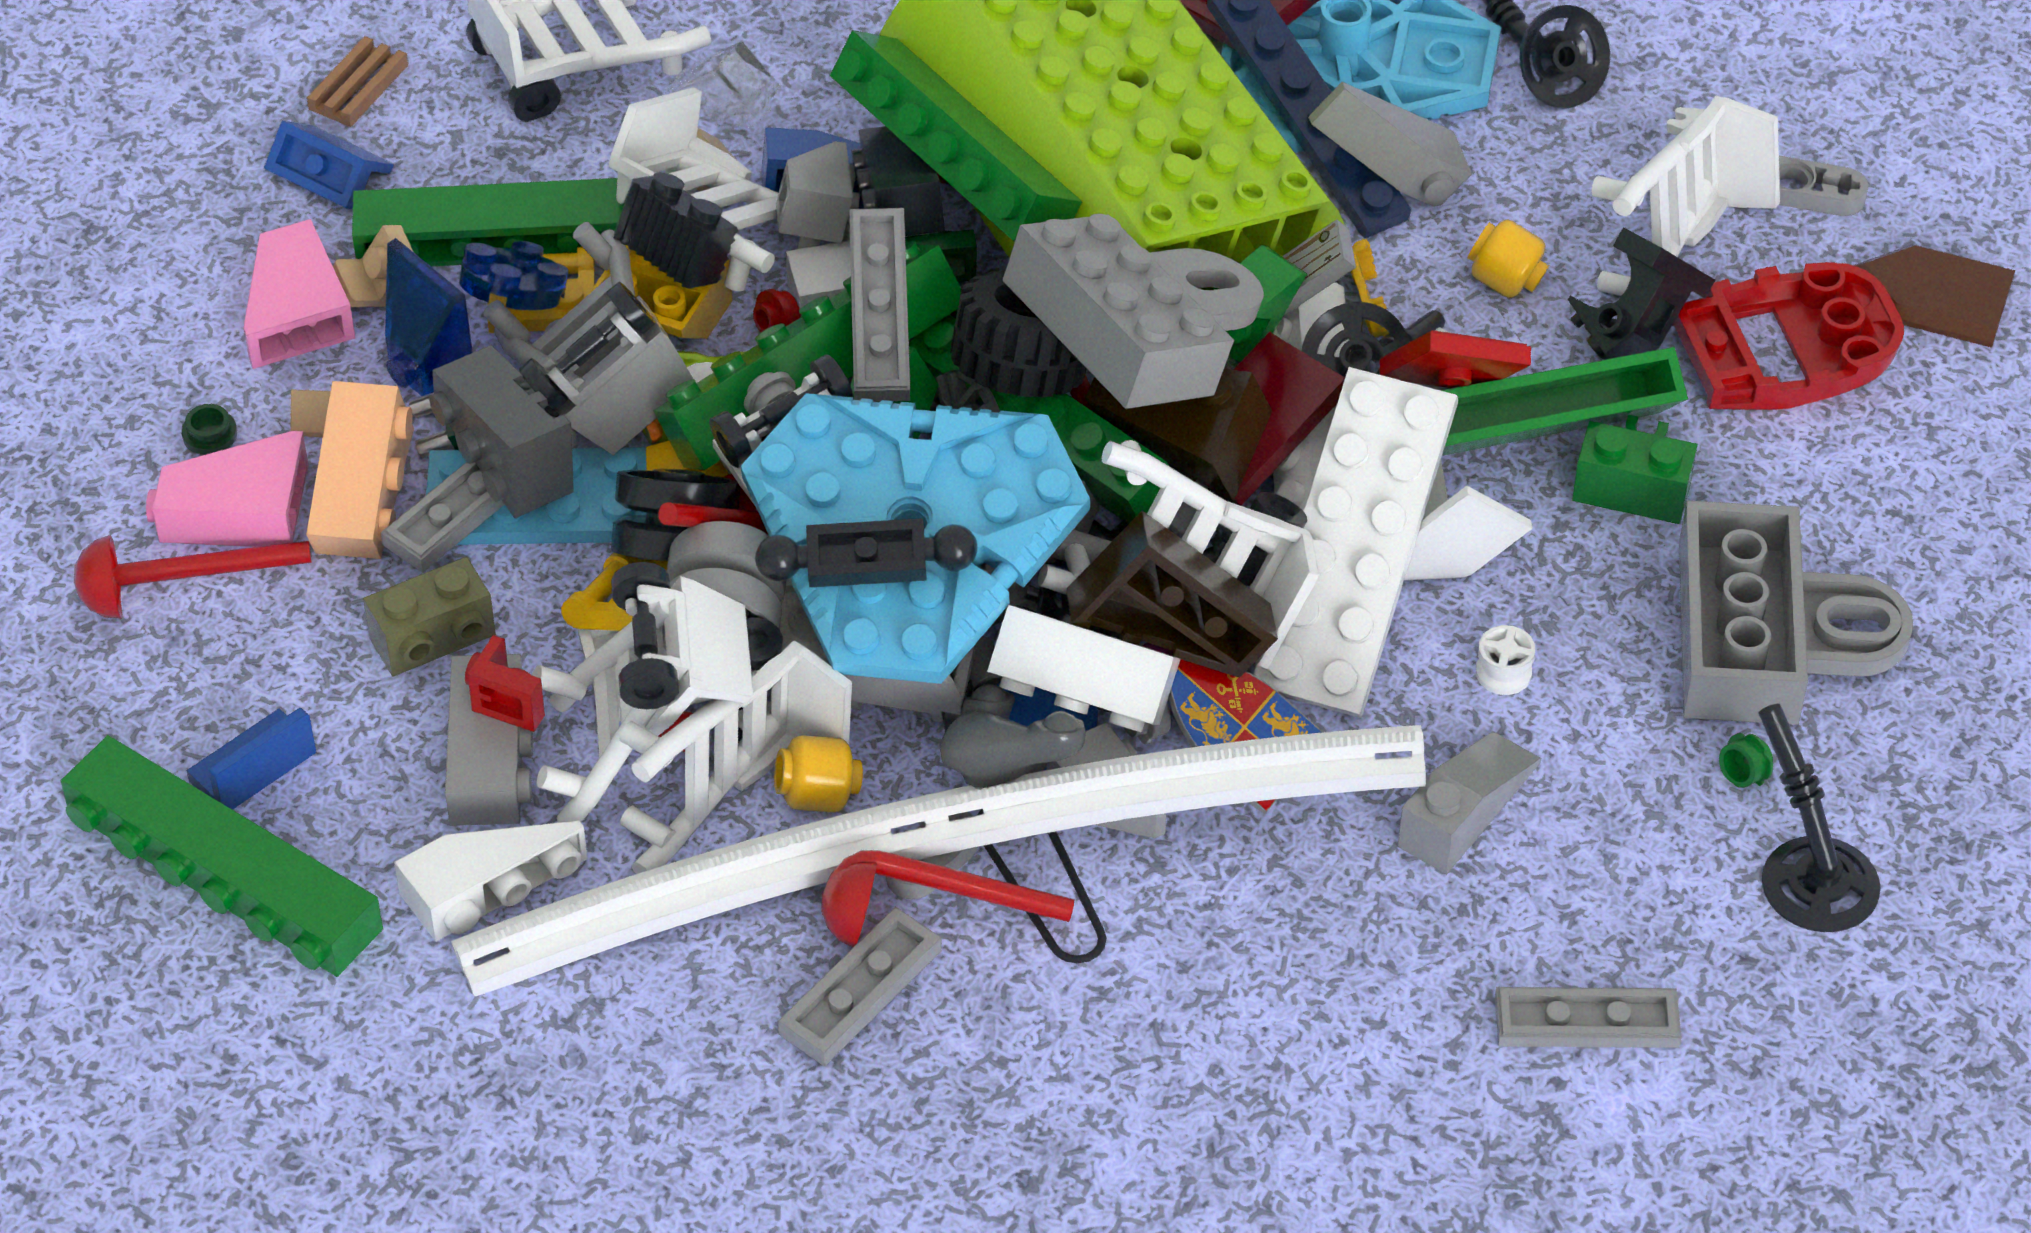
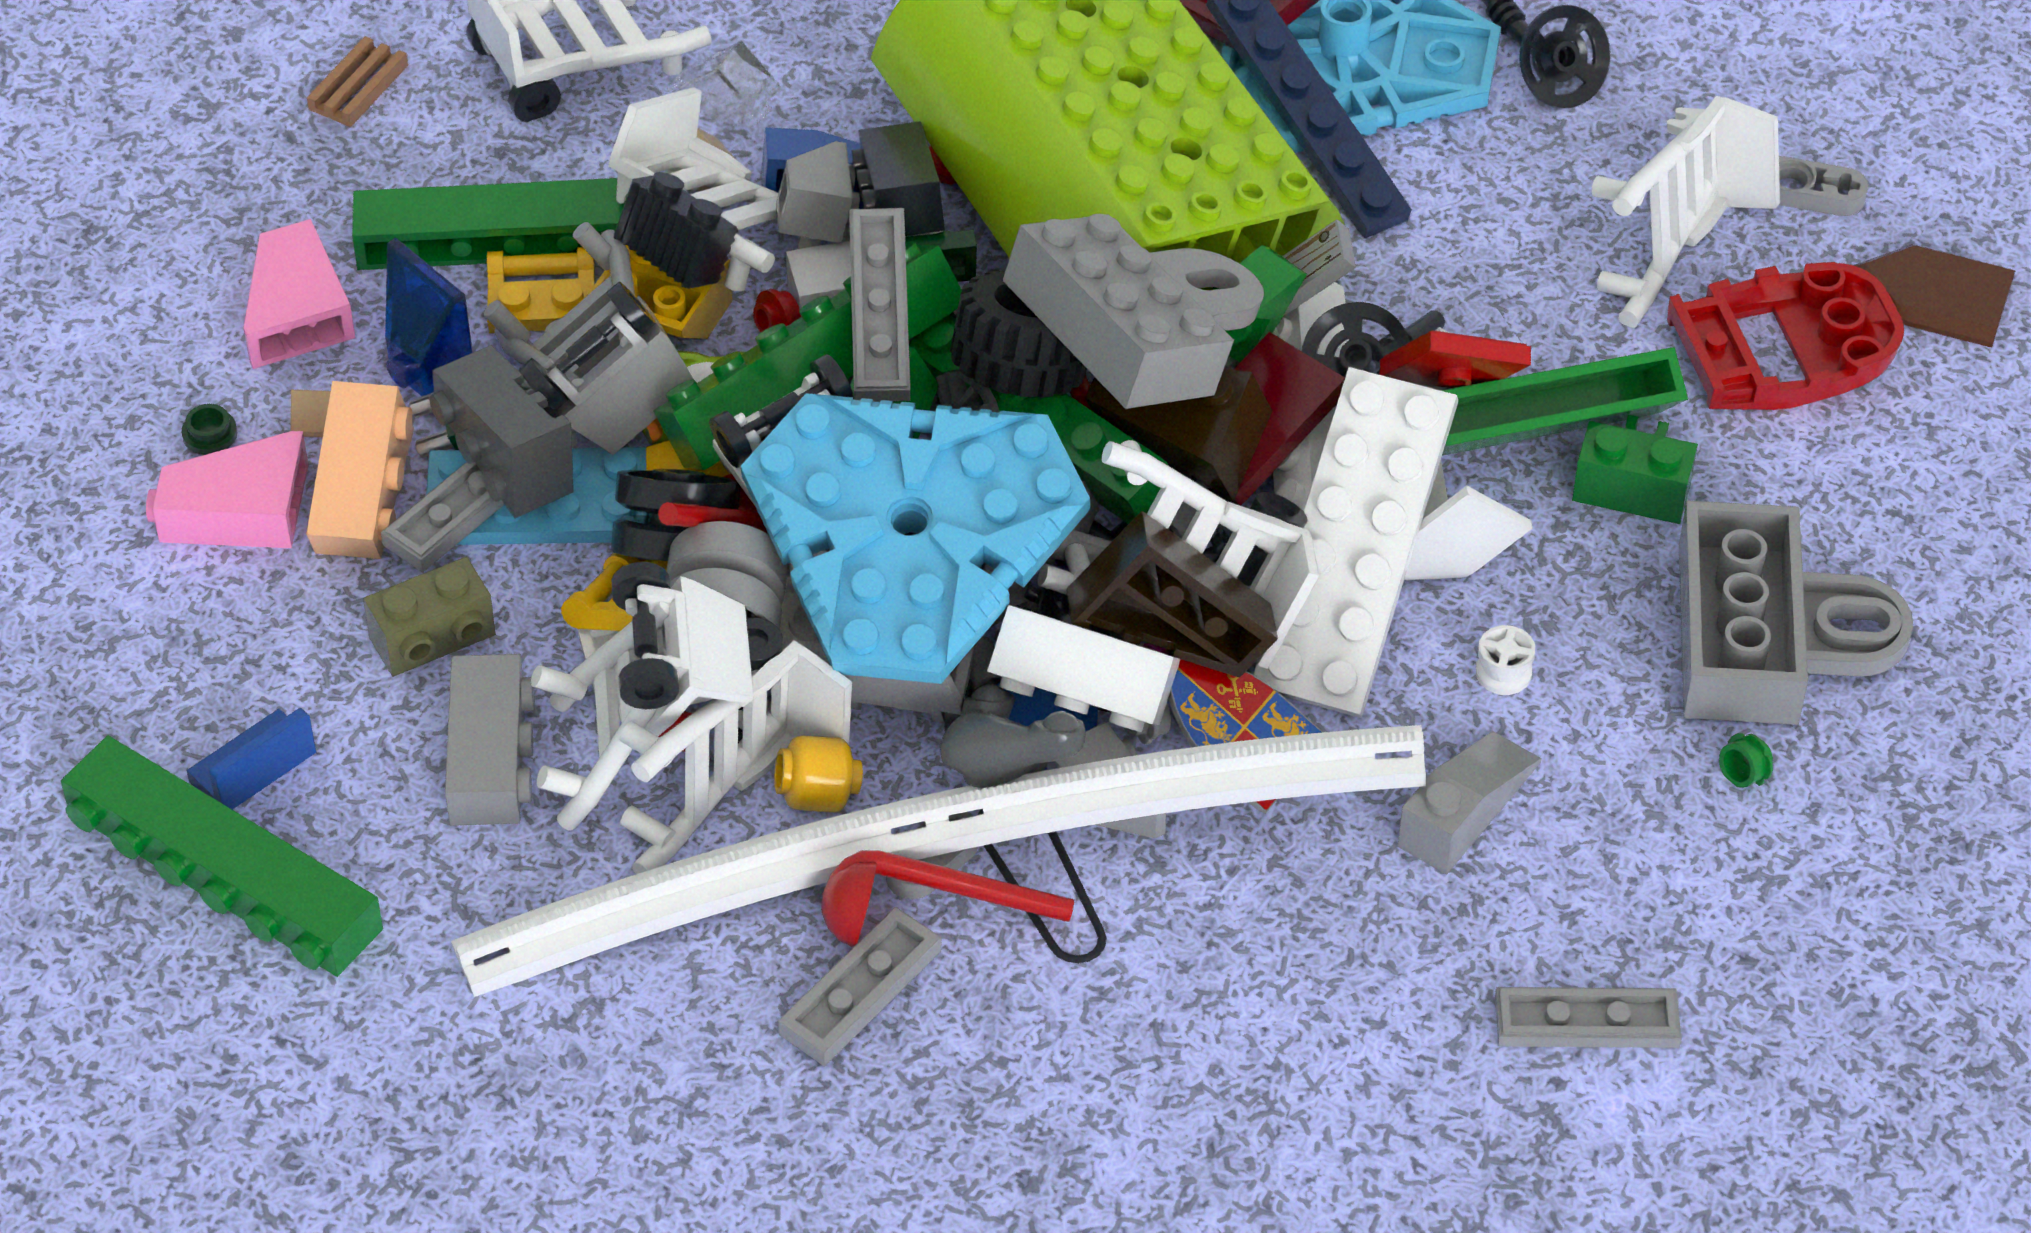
(100, 576): red piece -> none
(322, 162): blue panel -> none
(366, 277): tan bracket -> none
(478, 871): white slope -> none
(503, 691): red bracket -> none
(514, 273): clear blue plate -> none
(767, 389): light grey plate -> none
(866, 552): black plate -> none
(950, 134): green brick -> none
(1365, 271): yellow piece -> none
(1394, 143): light grey slope -> none
(1508, 258): yellow head -> none
(1647, 307): black tile -> none
(1823, 866): black dish -> none

